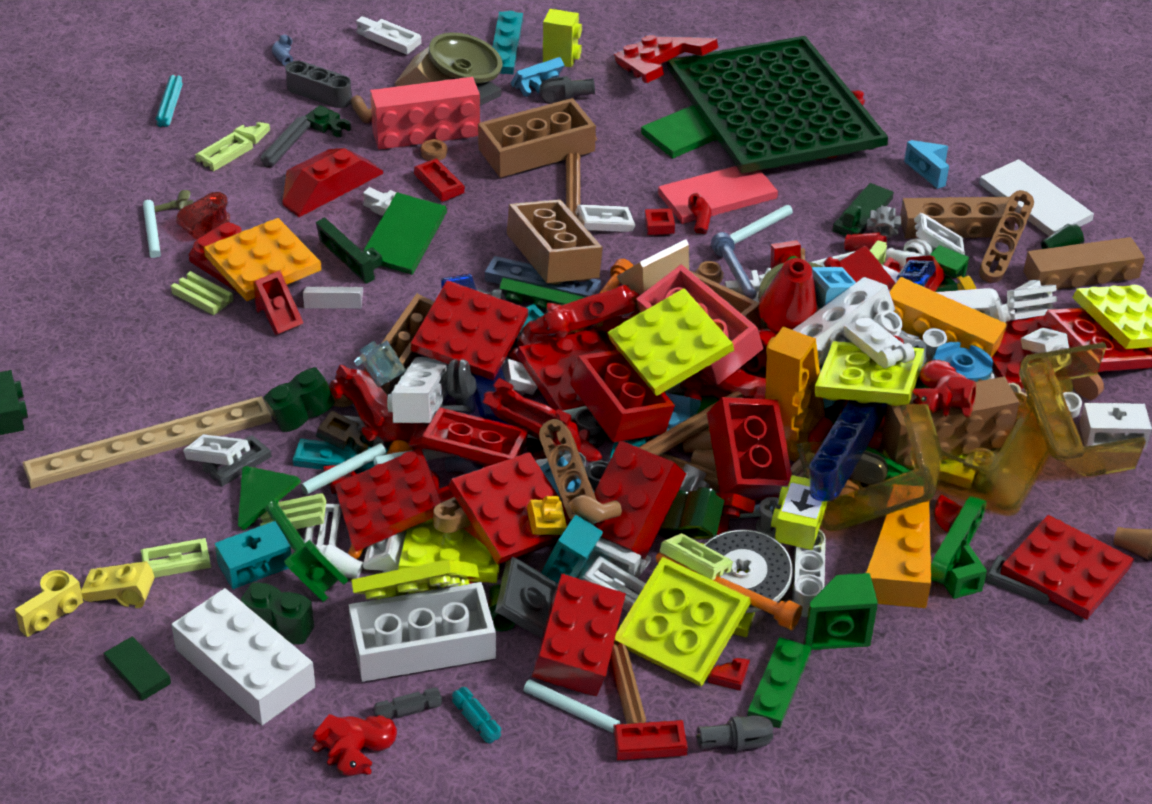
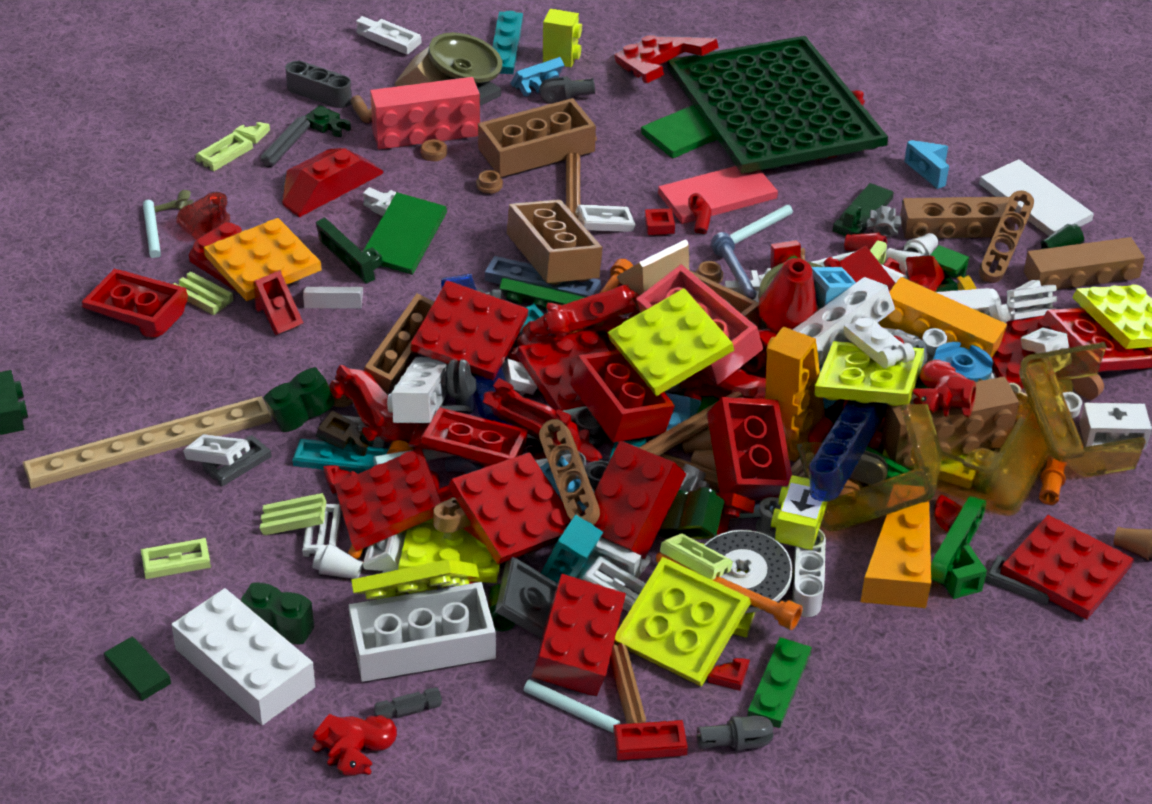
(59, 596): light yellow plate -> none
(124, 582): light yellow plate -> none
(138, 301): none -> red slope
(169, 101): teal axle -> none
(253, 554): teal brick -> none
(260, 494): green piece -> none
(281, 49): sand blue arm -> none
(342, 469): light aqua bar -> none
(380, 362): clear light blue bracket -> none
(439, 180): red plate -> none
(476, 714): teal axle -> none
(489, 182): none -> medium nougat plate
(546, 516): yellow tile -> none
(593, 510): medium nougat arm -> none
(842, 613): green slope -> none
(889, 321): white plate -> none
(917, 271): clear blue tile -> none
(937, 234): white tile -> none
(1052, 481): none -> orange axle

